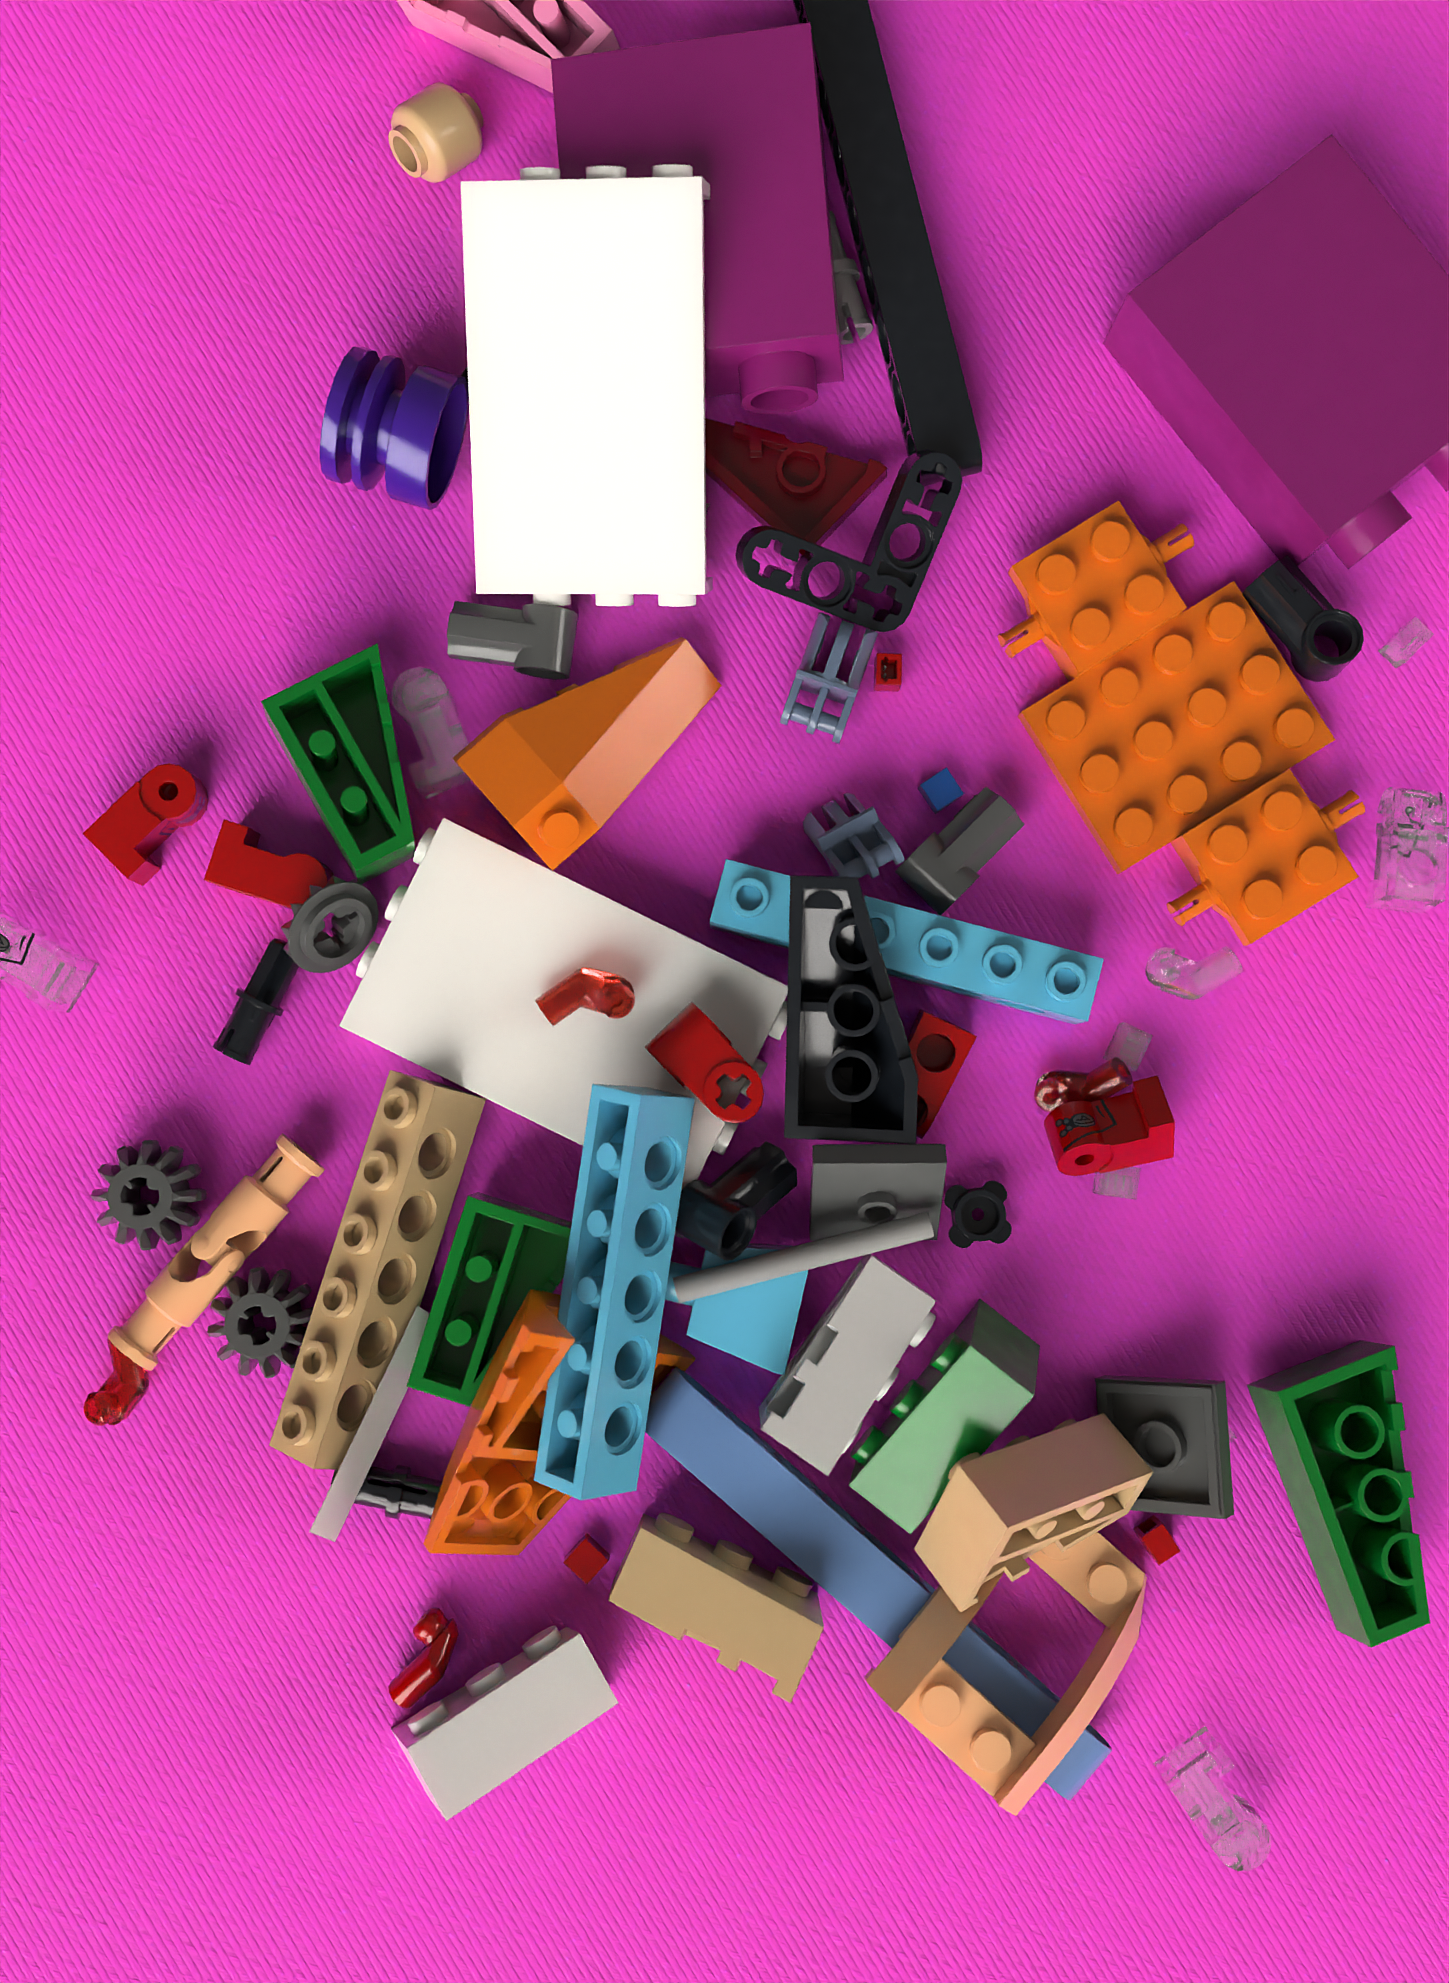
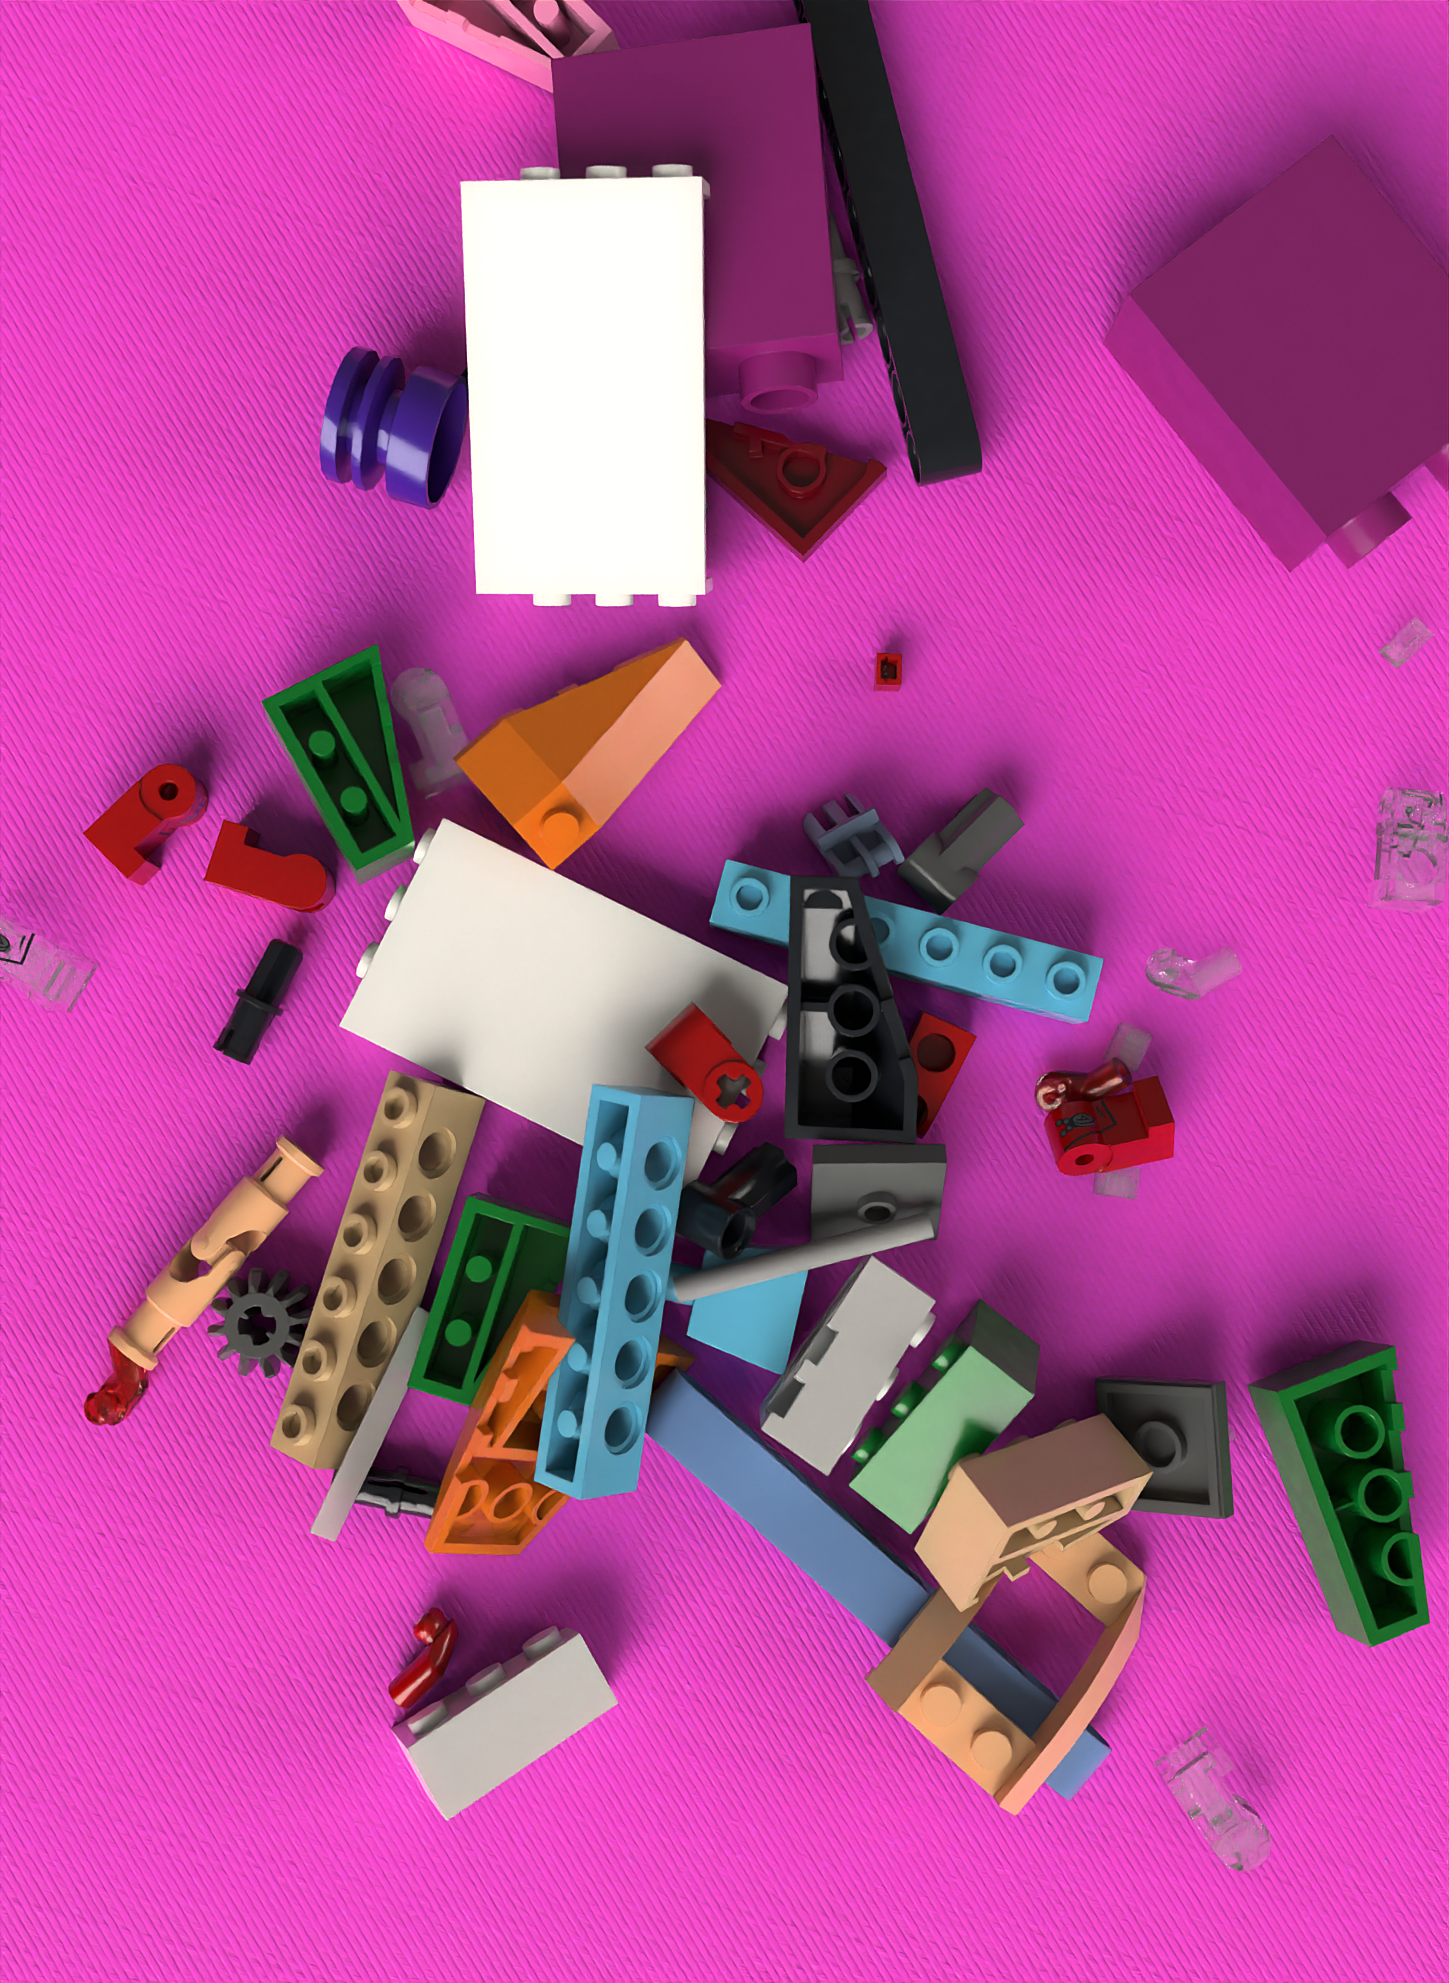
(138, 1216): dark grey gear -> none
(352, 926): dark grey gear -> none
(436, 133): tan head -> none
(531, 640): dark grey piece -> none
(586, 1558): red piece -> none
(590, 990): clear red arm -> none
(720, 1600): tan wedge -> none
(826, 683): sand blue arm -> none
(879, 564): black beam -> none
(940, 790): blue piece -> none
(992, 1225): black plate -> none
(1156, 1539): red piece -> none
(1178, 726): orange piece -> none
(1298, 613): black piece -> none

